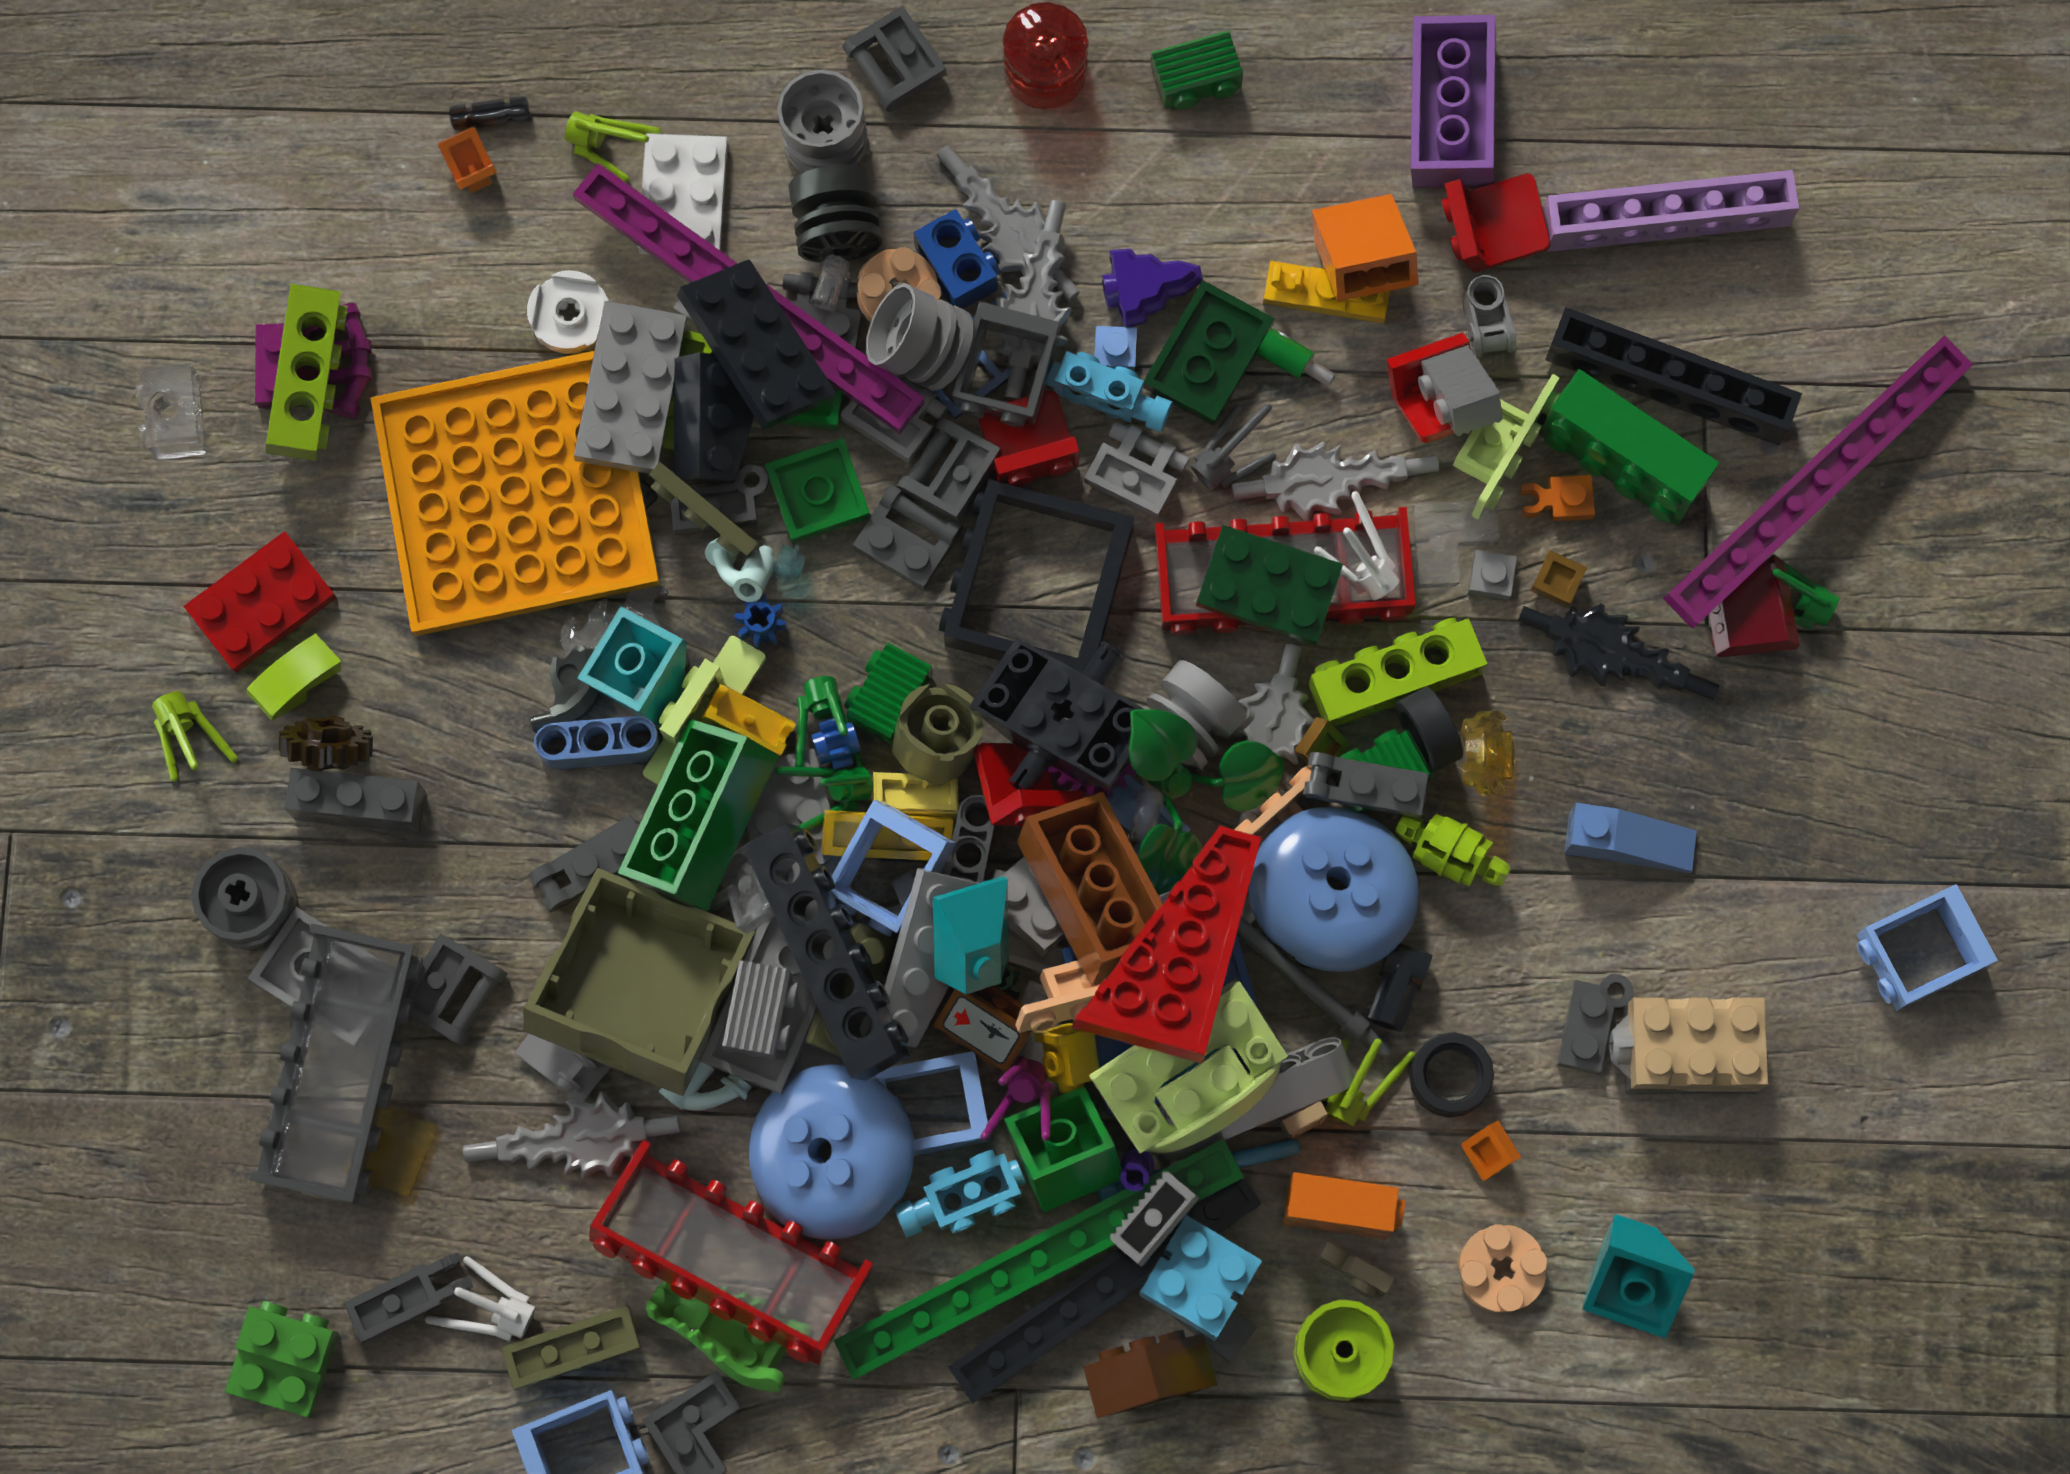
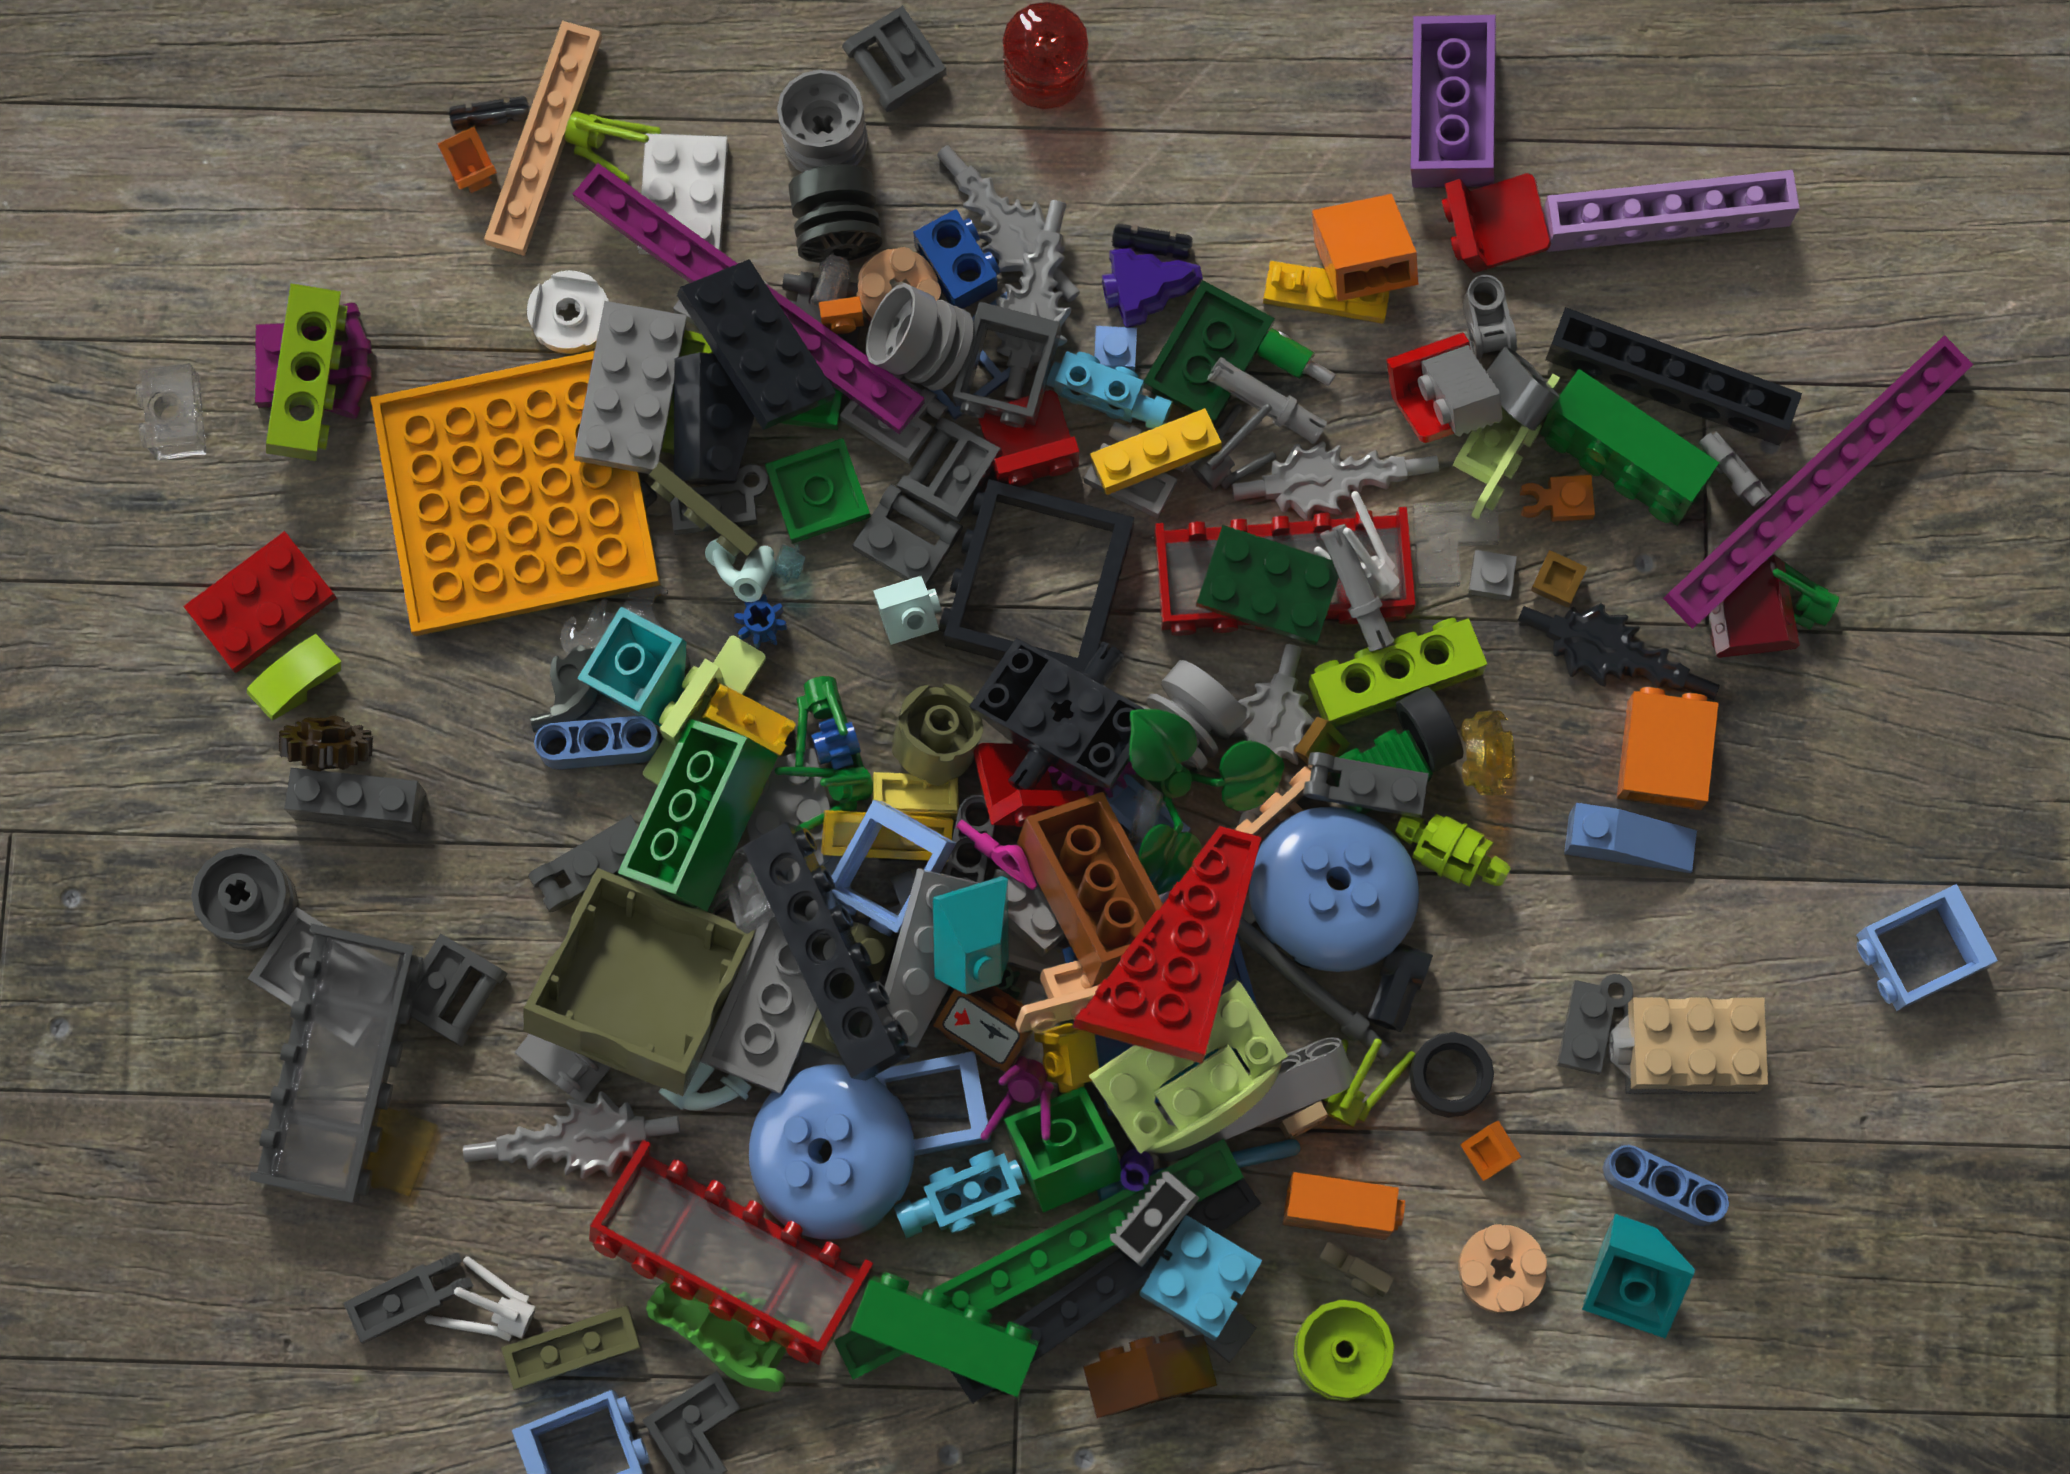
(175, 718): lime plant -> none
(281, 1359): bright green plate -> none
(543, 138): none -> light nougat plate
(759, 1010): light grey brick -> none
(842, 314): none -> orange plate
(889, 682): green brick -> none
(907, 609): none -> light aqua brick
(945, 1335): none -> green brick
(1008, 858): none -> dark pink hand
(1152, 241): none -> black axle
(1155, 451): none -> yellow plate
(1197, 70): green brick -> none
(1257, 394): none -> light grey pin
(1357, 588): none -> light grey pin
(1522, 388): none -> dark grey beam
(1667, 749): none -> orange brick
(1686, 1183): none -> medium blue beam
(1744, 481): none -> light grey plate

